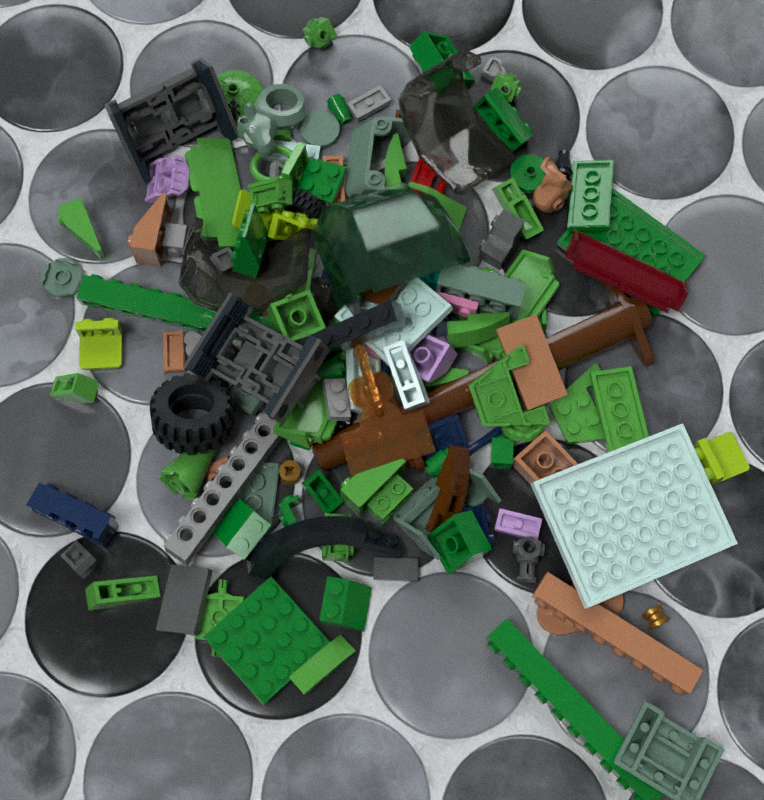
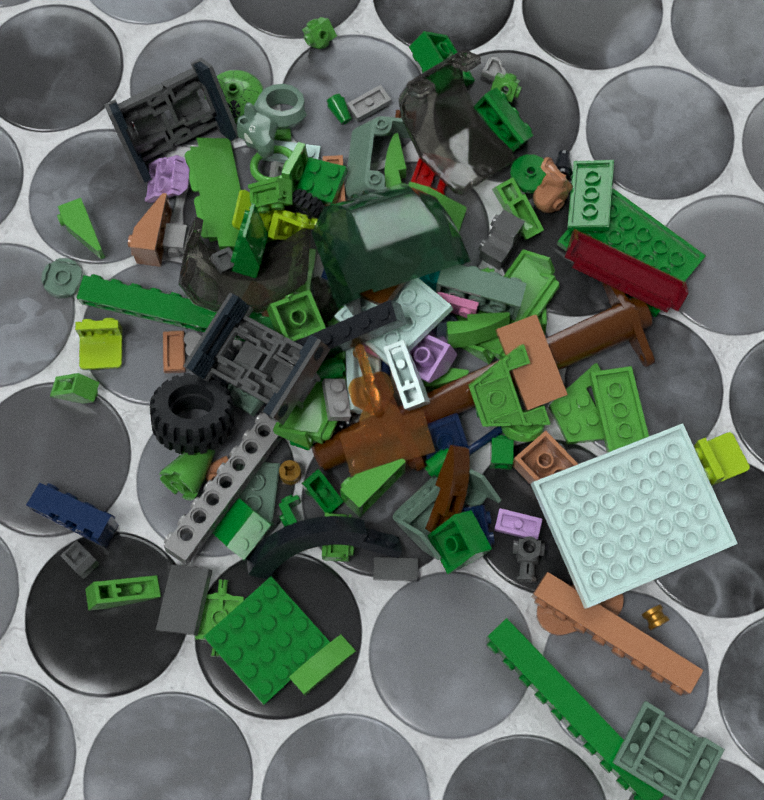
(320, 129): sand green tile -> none
(345, 604): green slope -> none
(389, 499): bright green hinge -> none

